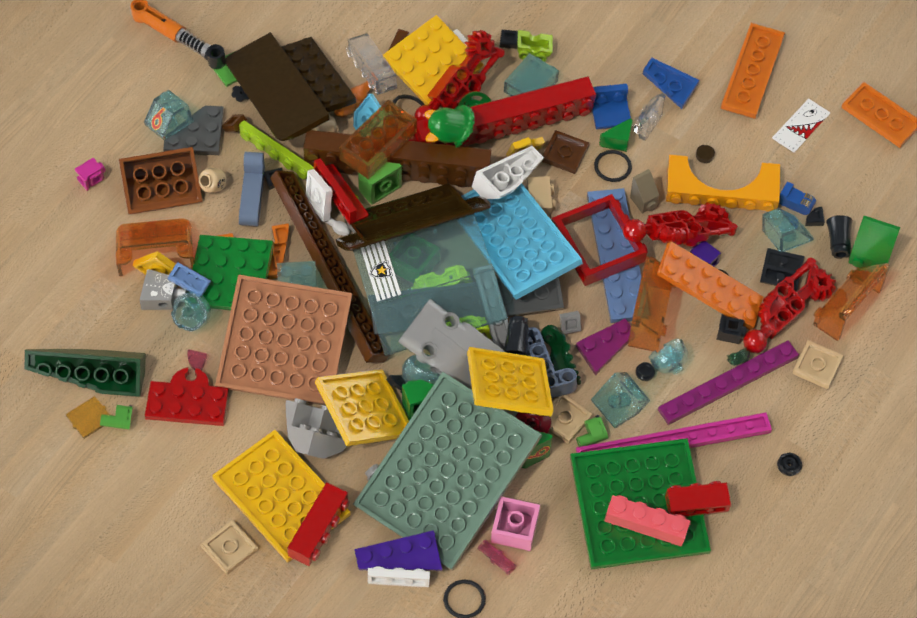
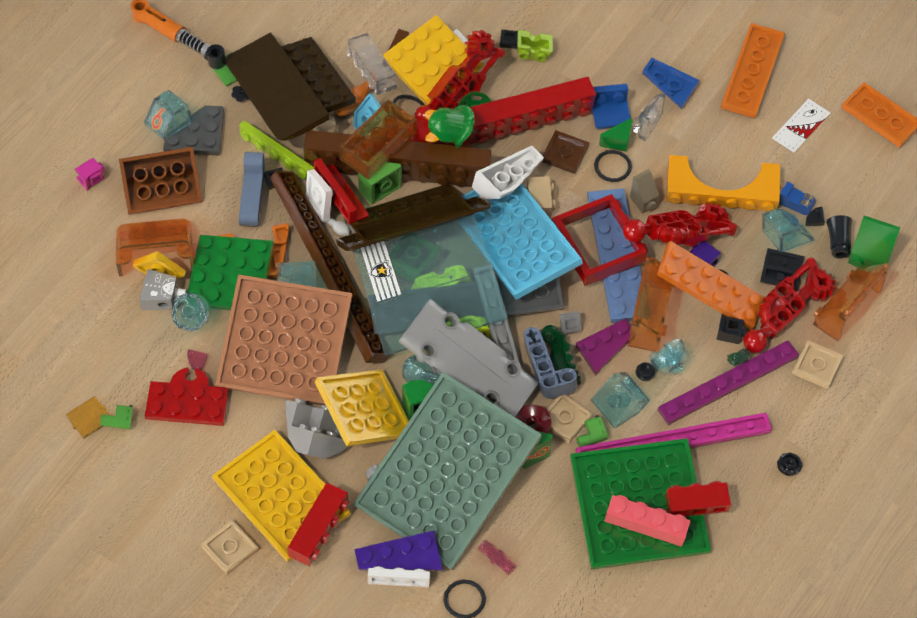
(93, 369): dark green wedge -> none
(188, 279): medium blue plate -> none
(212, 180): tan head -> none
(233, 122): reddish brown plate -> none
(396, 380): black tile -> none
(509, 381): yellow plate -> none
(515, 523): bright pink brick -> none
(517, 336): black plant -> none
(525, 143): yellow tile -> none
(530, 76): clear light blue brick -> none
(705, 154): dark brown tile -> none

